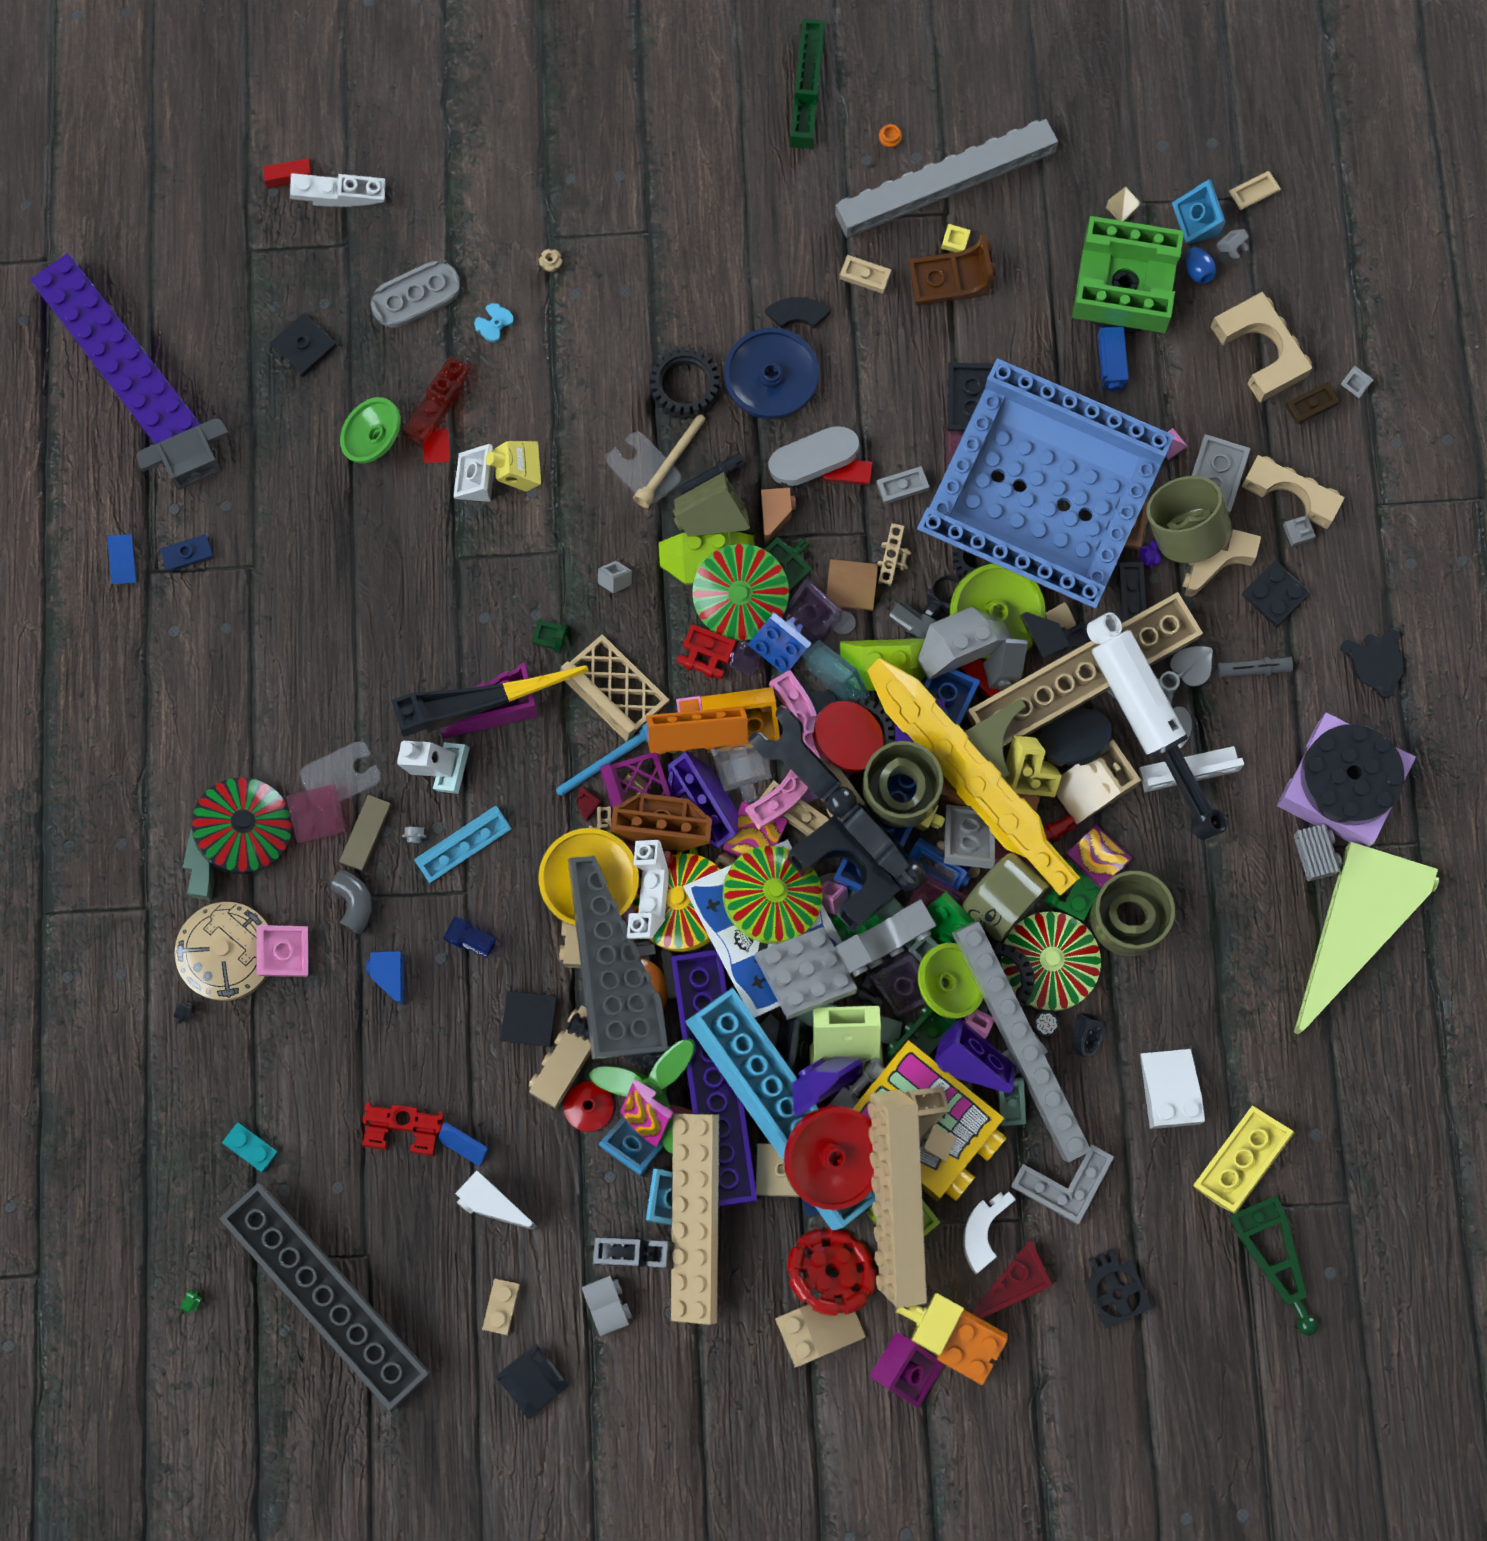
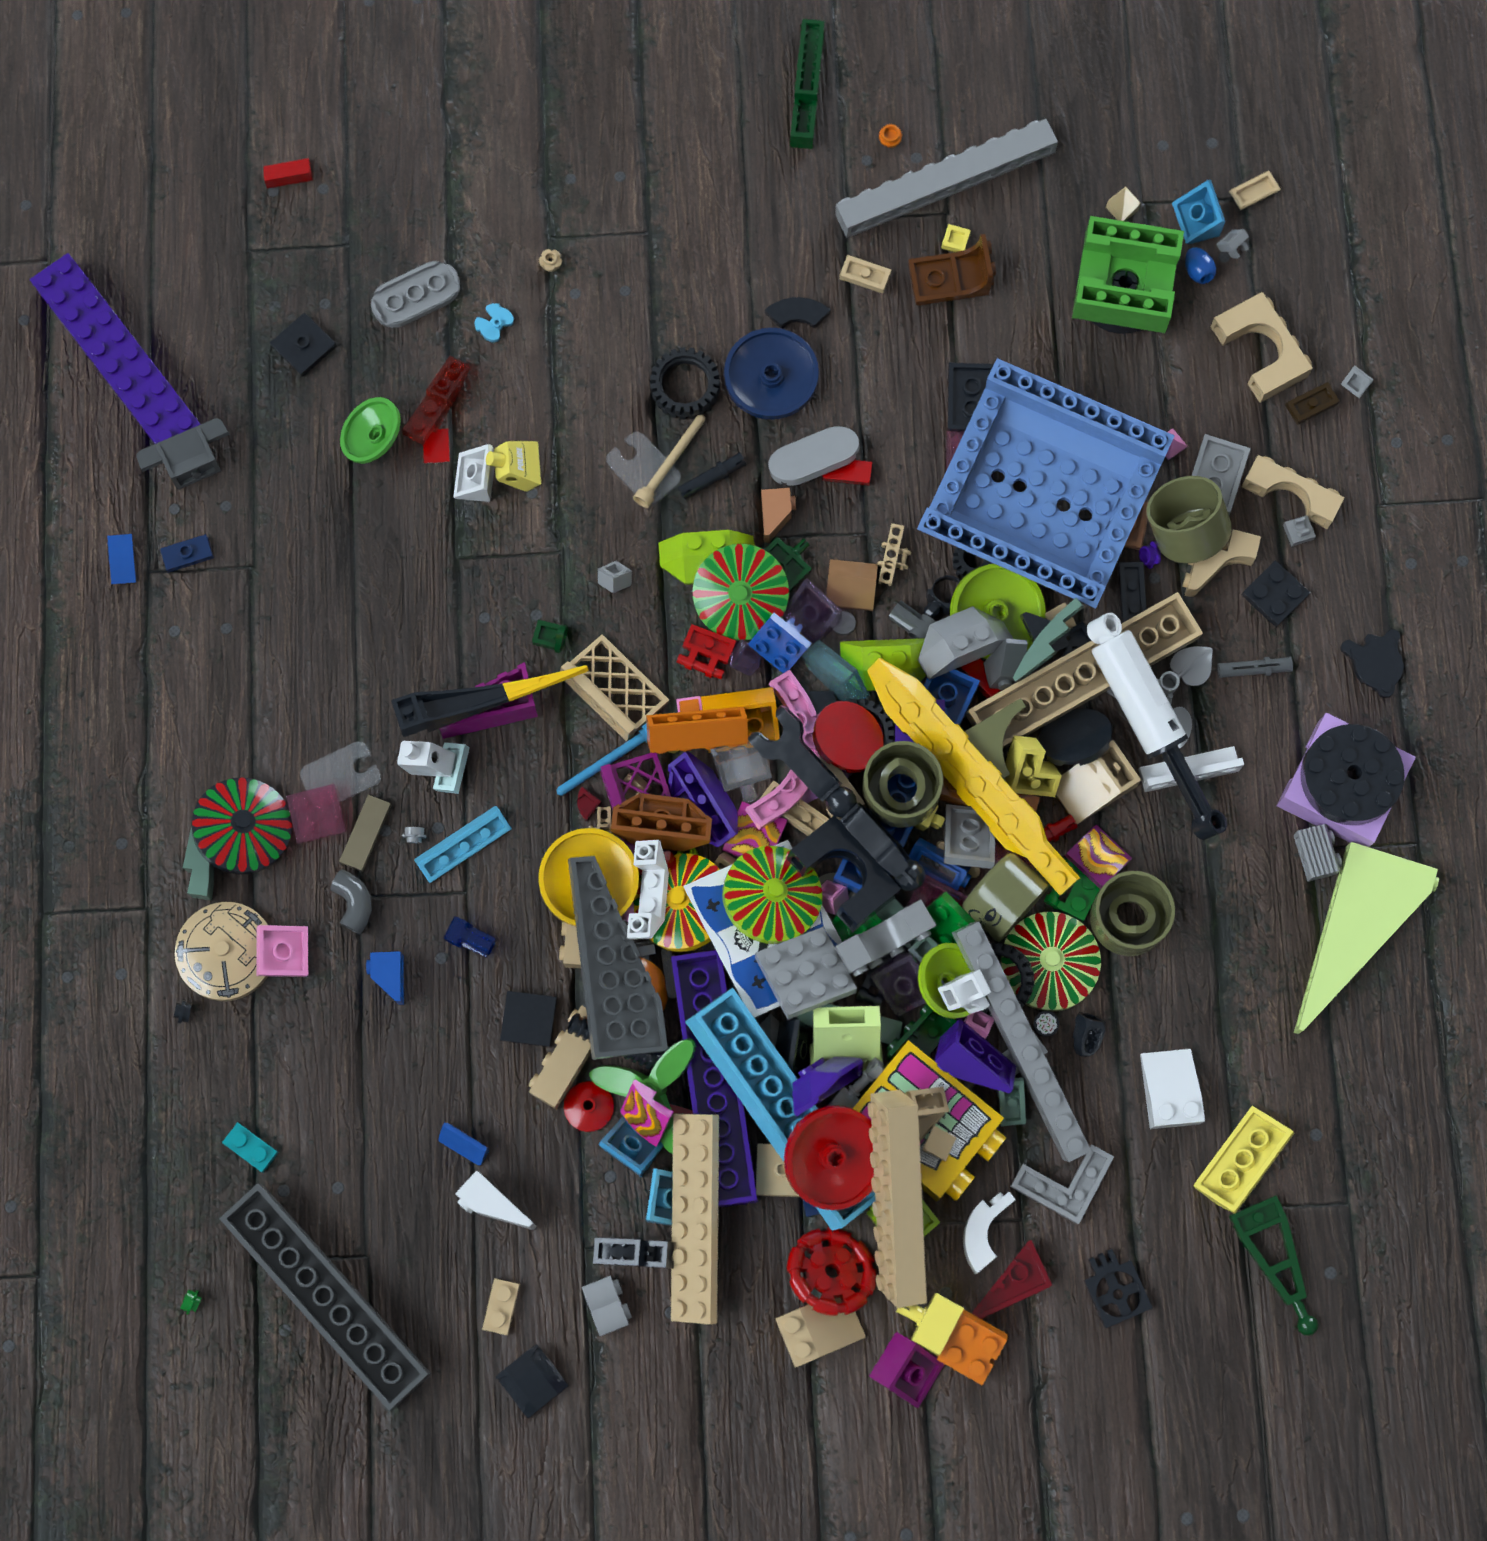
(340, 191): white slope -> none
(423, 1123): red piece -> none
(711, 509): olive slope -> none
(902, 485): light grey plate -> none
(966, 992): none -> white brick
(1042, 648): none -> sand green slope
(1113, 358): blue window -> none

